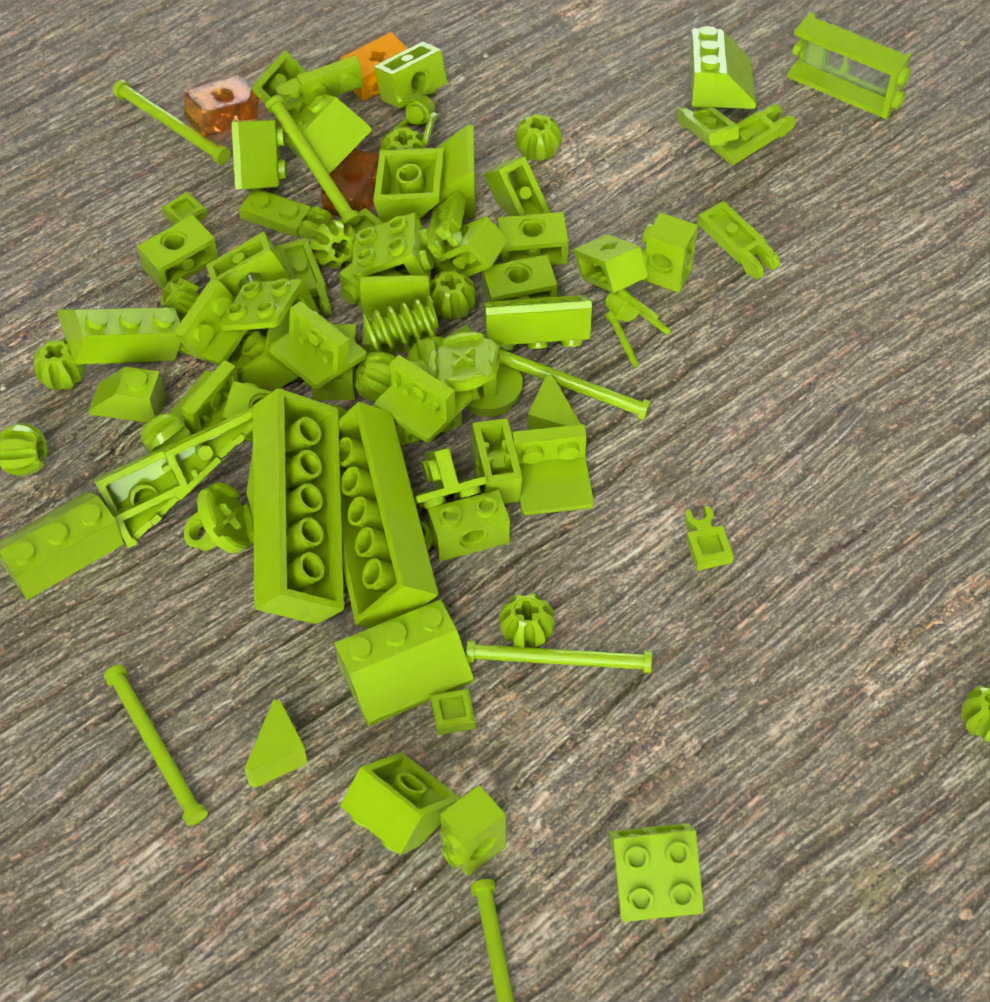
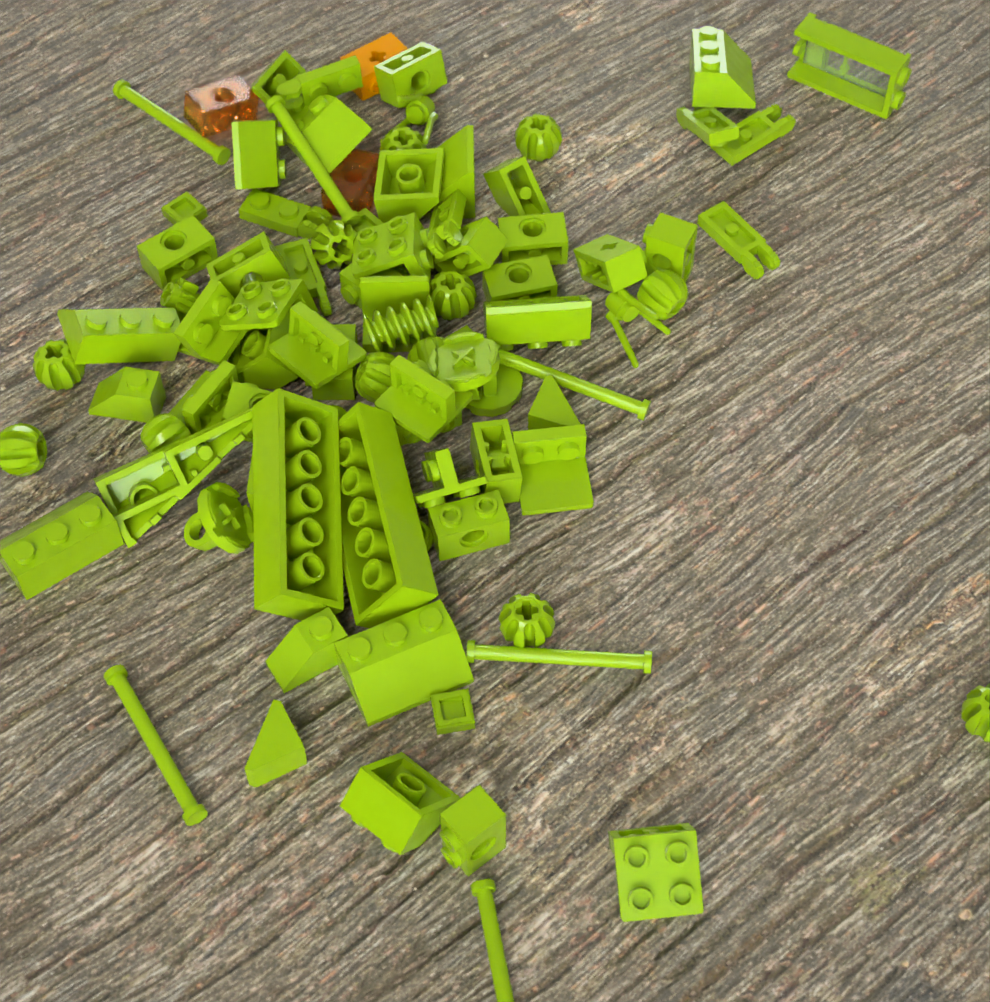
(306, 650): none -> lime slope
(663, 293): none -> lime piece
(707, 543): lime plate -> none

